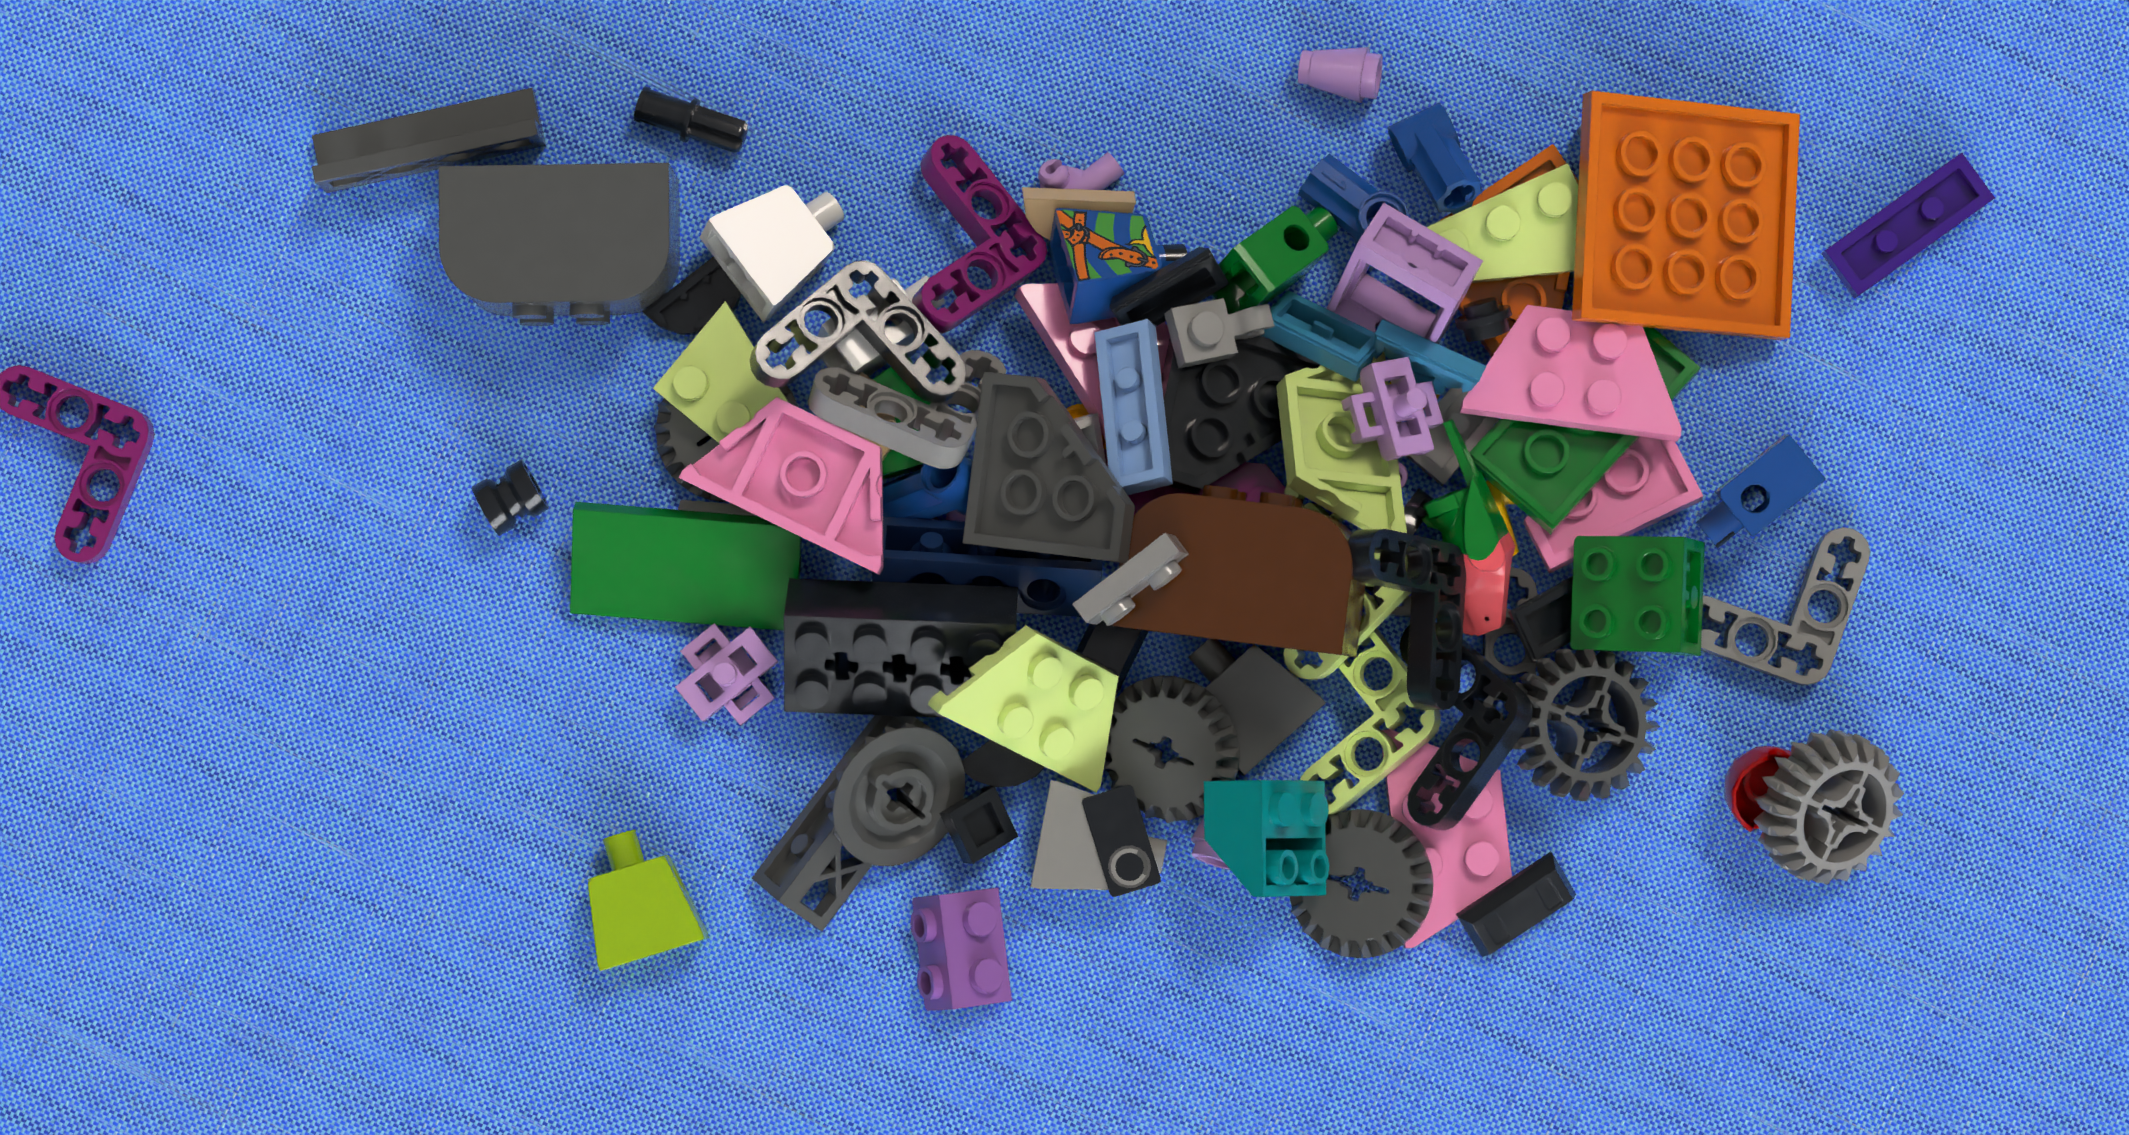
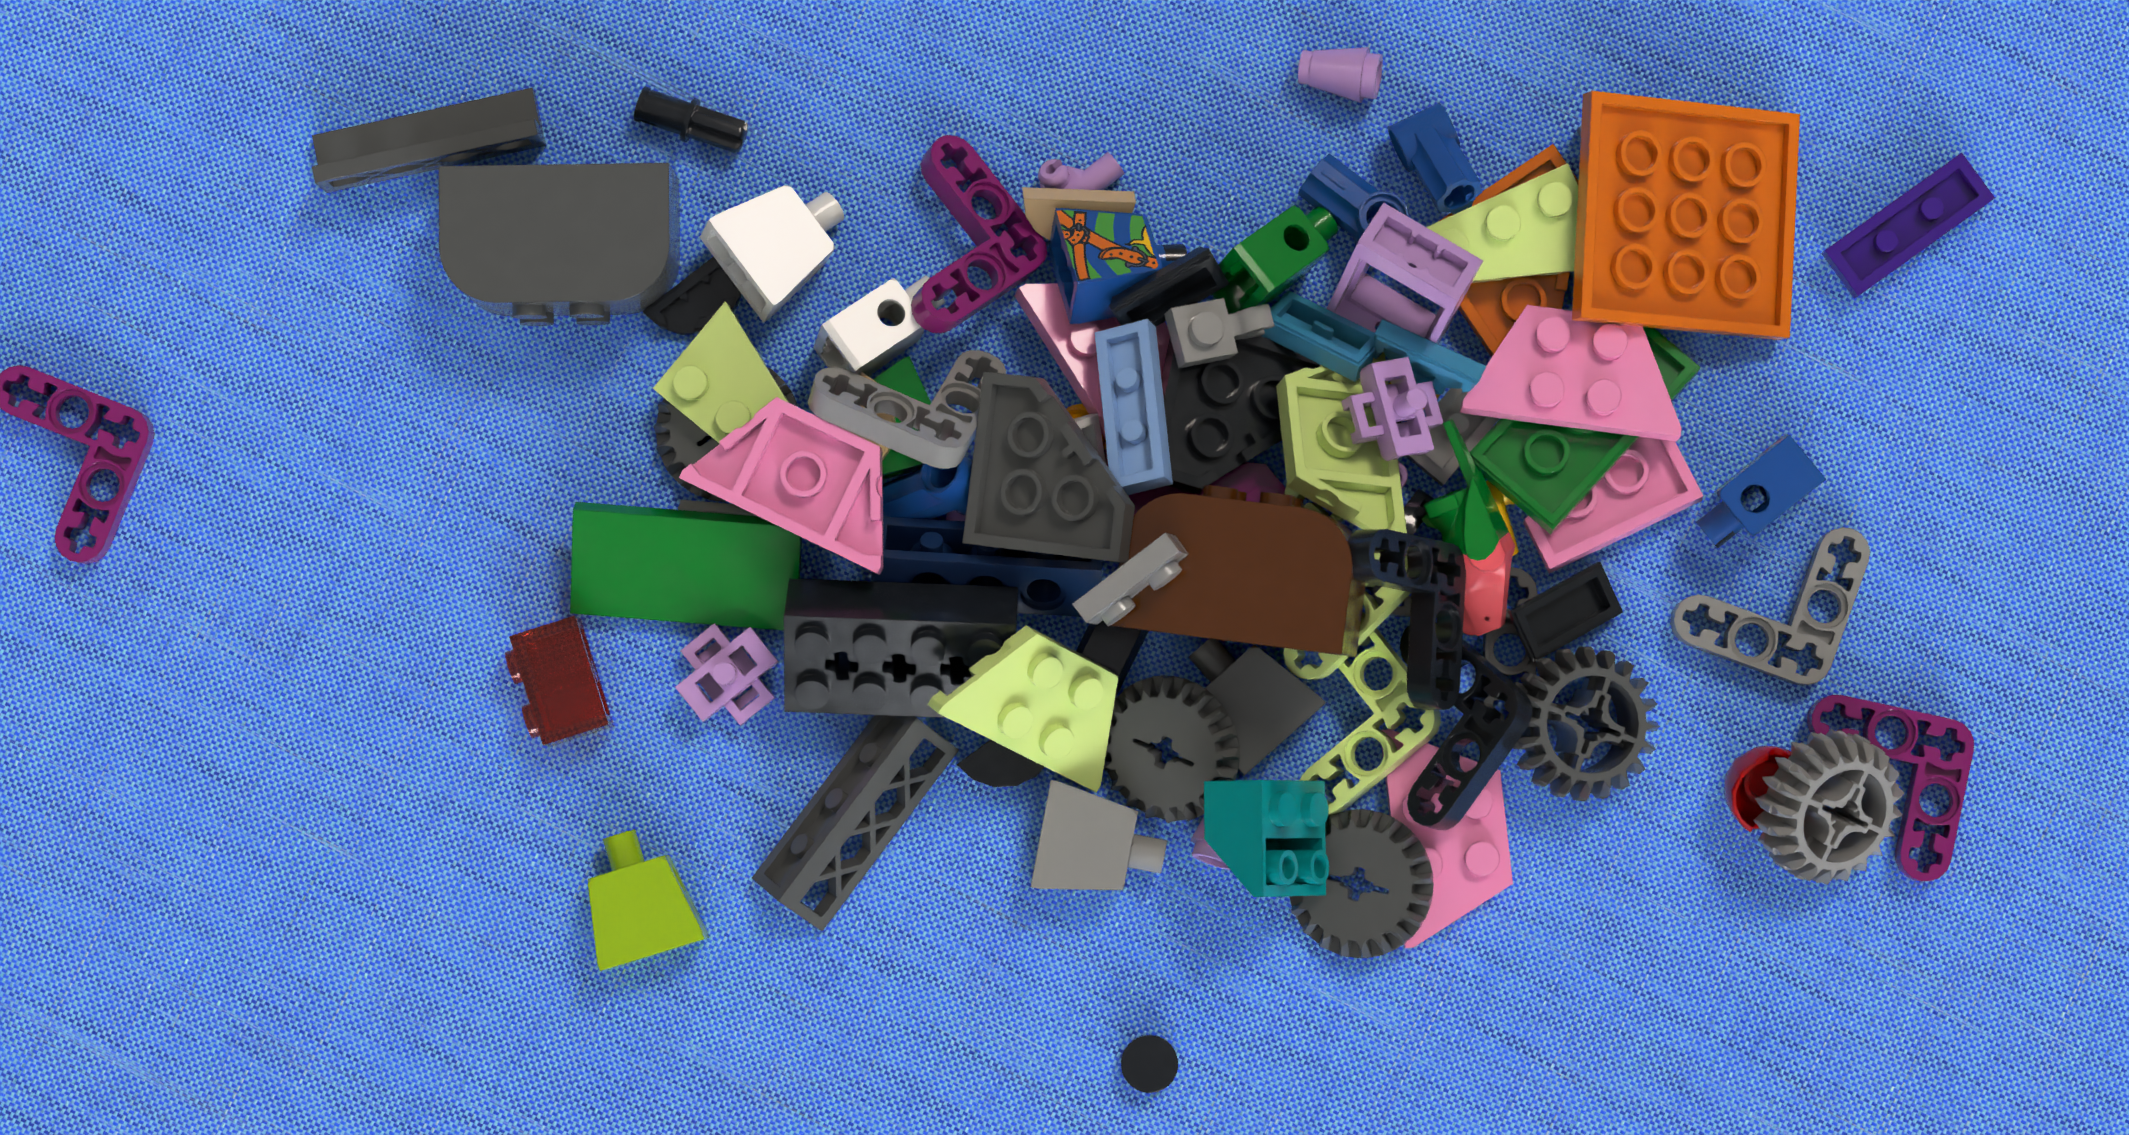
(514, 495): black wheel -> none
(559, 682): none -> clear red brick
(851, 314): beam -> none
(886, 830): dark grey gear -> none
(961, 949): medium lavender bracket -> none
(978, 824): black plate -> none
(1121, 840): black sticker -> none
(1149, 1063): none -> black tile
(1484, 319): black plate -> none
(1516, 905): black tile -> none
(1637, 594): green bracket -> none
(1926, 770): none -> magenta beam

